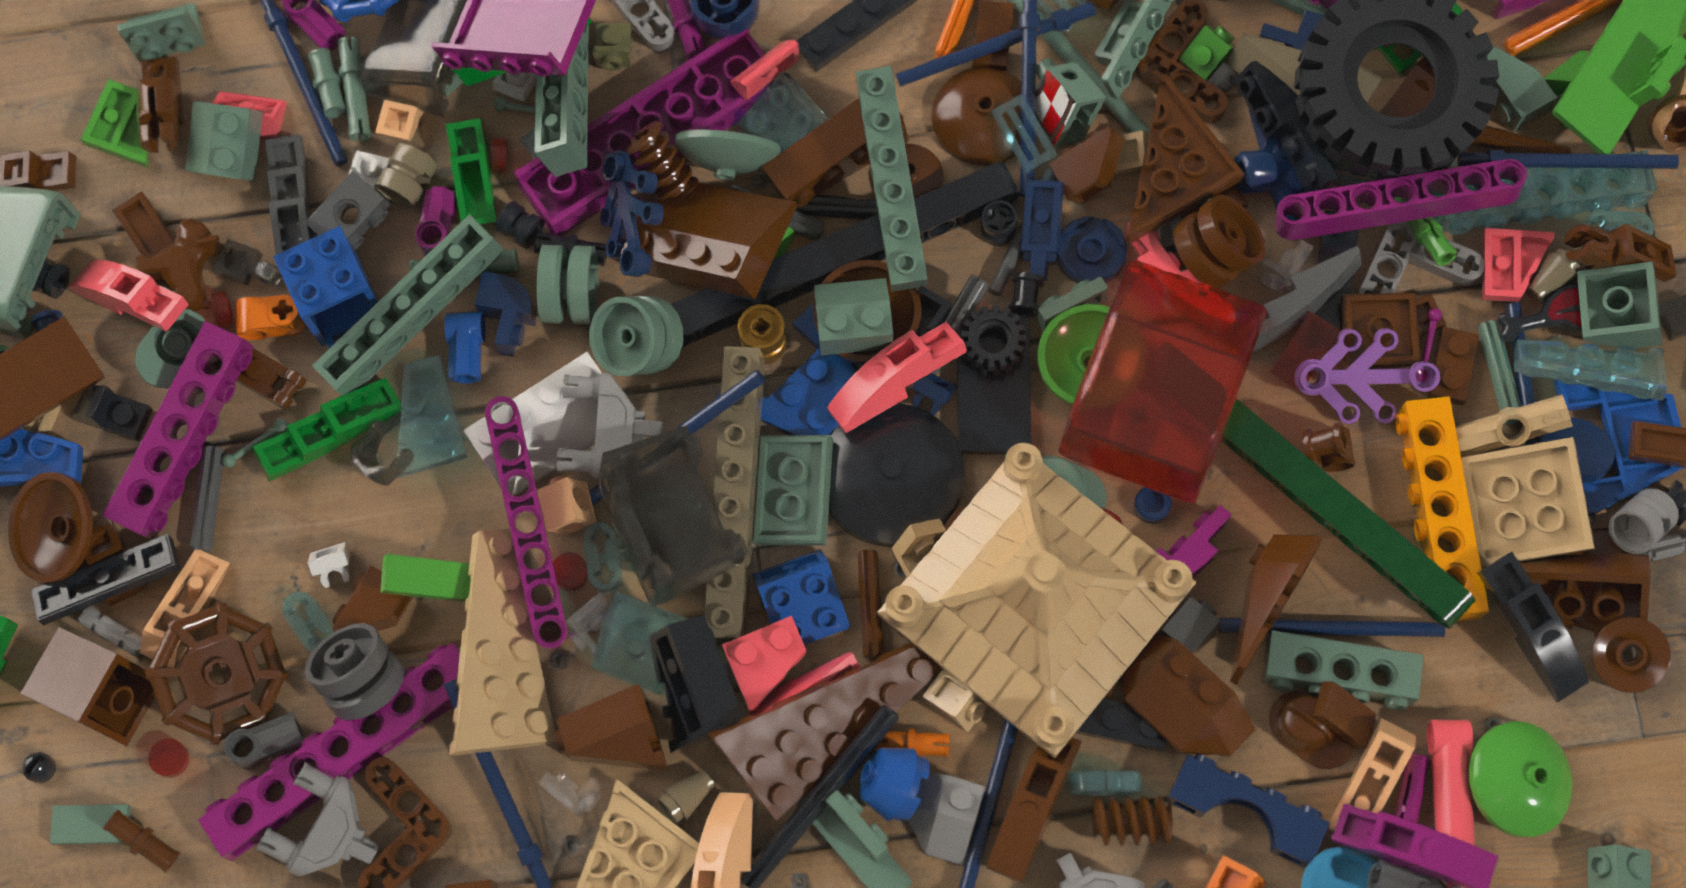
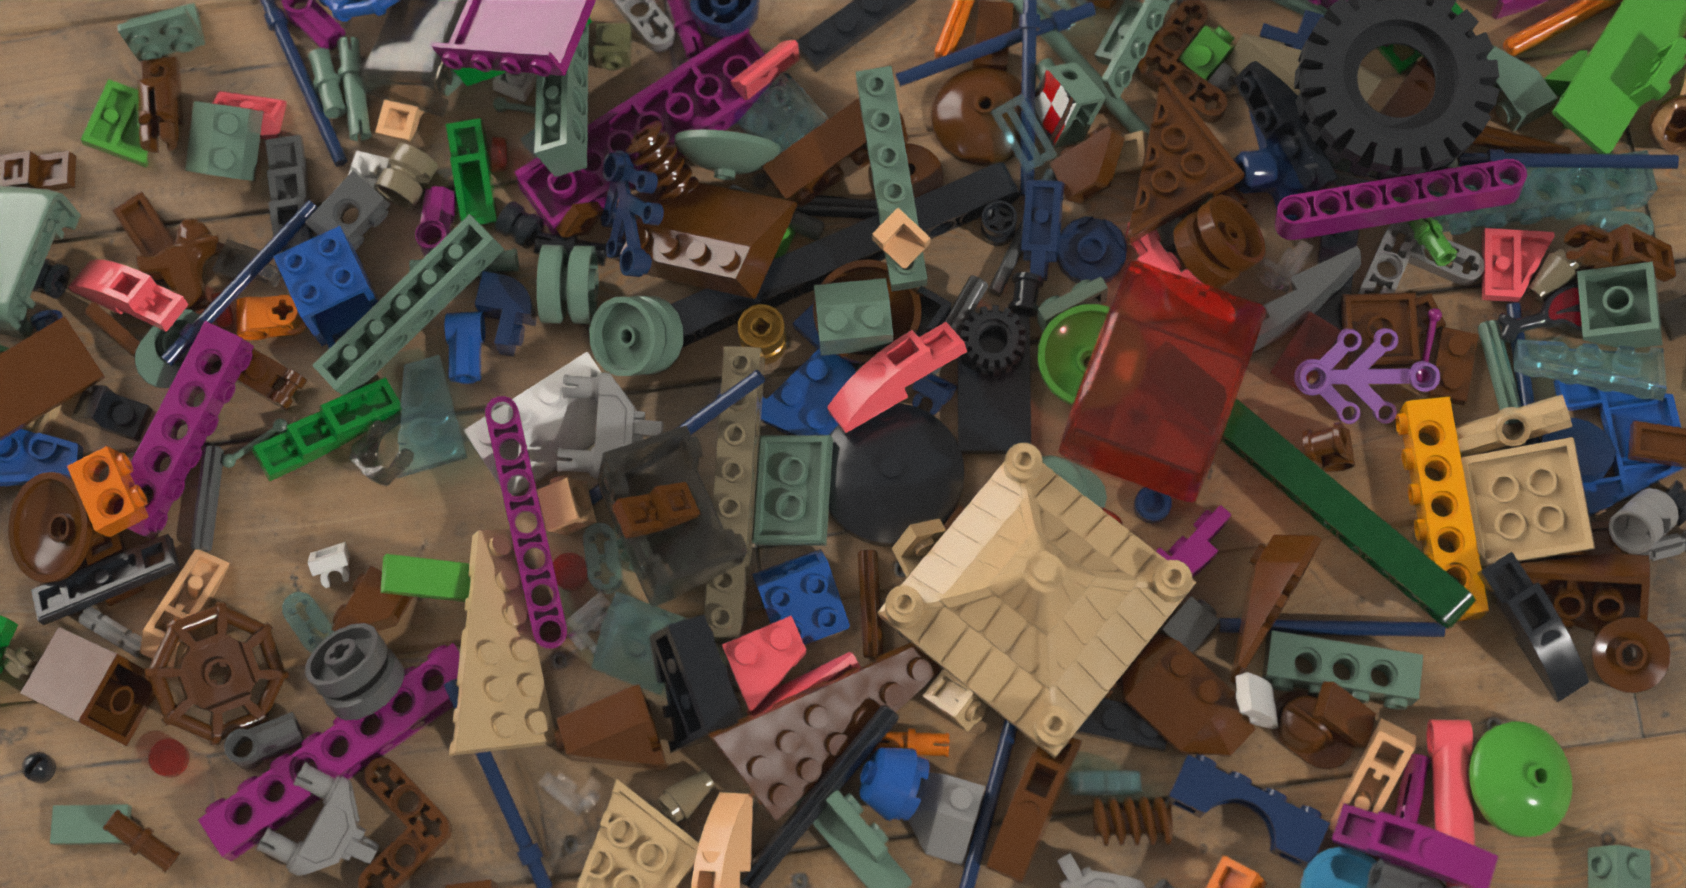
(20, 662): none -> dark tan plate
(101, 496): none -> orange brick
(112, 328): none -> reddish brown tile
(239, 283): none -> dark blue bar
(580, 219): none -> reddish brown tile
(656, 511): none -> reddish brown slope
(901, 238): none -> light nougat panel
(1256, 700): none -> white slope

